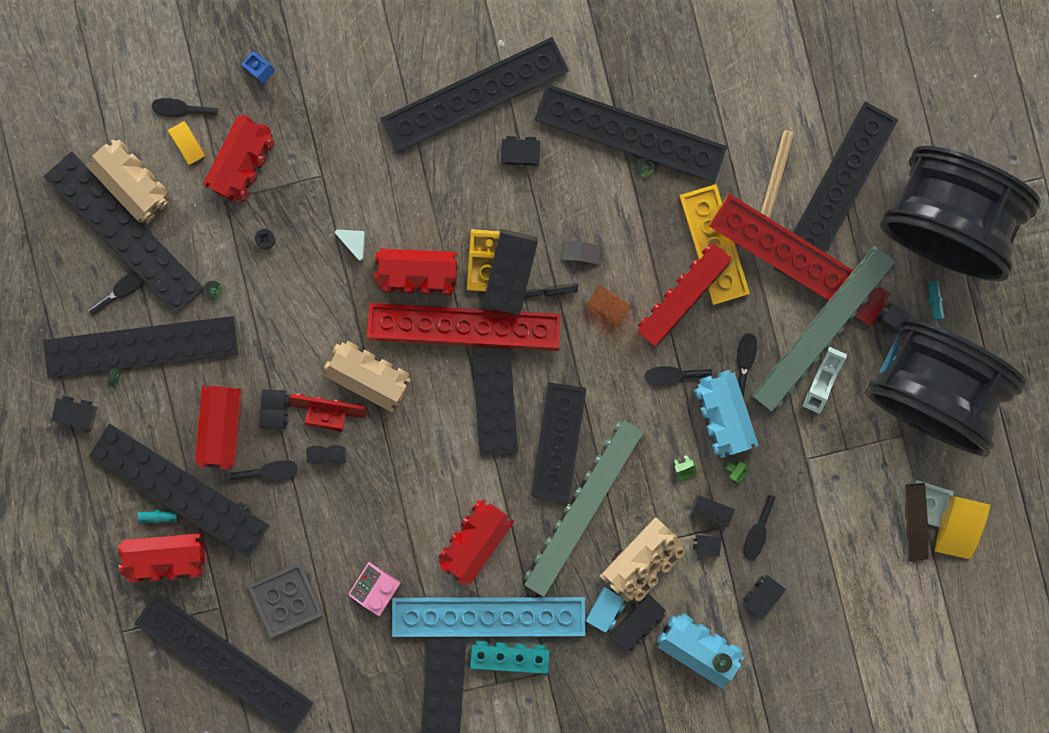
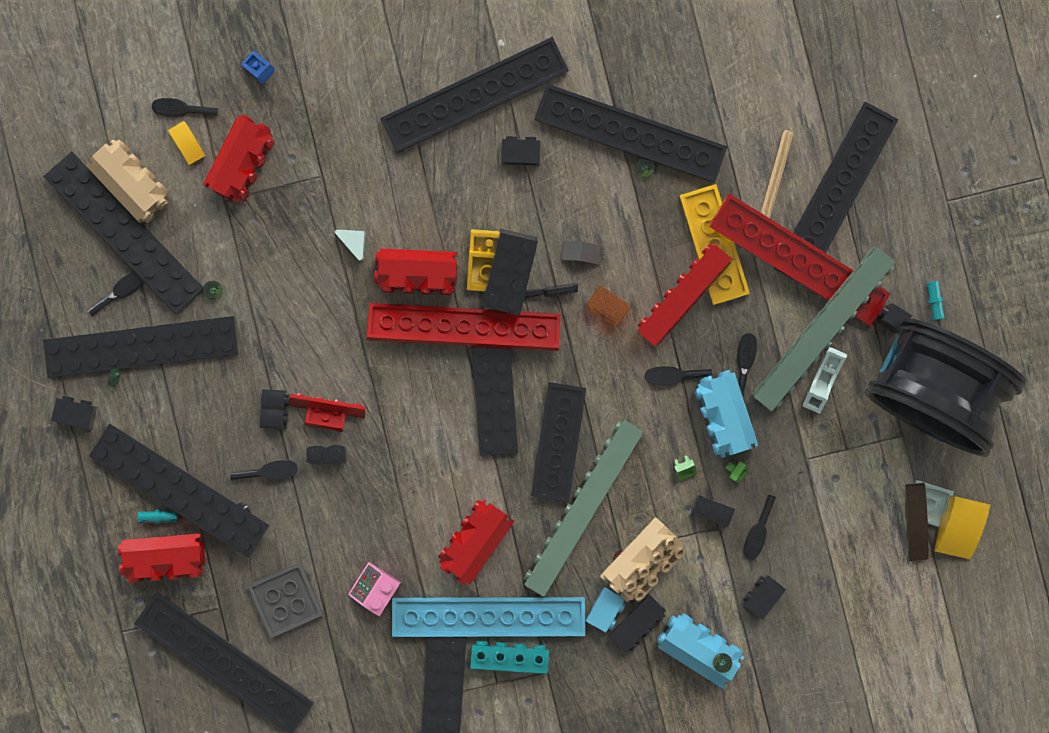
(218, 426): red brick -> none
(268, 241): black wheel -> none
(366, 375): tan brick -> none
(707, 545): black brick -> none
(960, 212): black wheel -> none

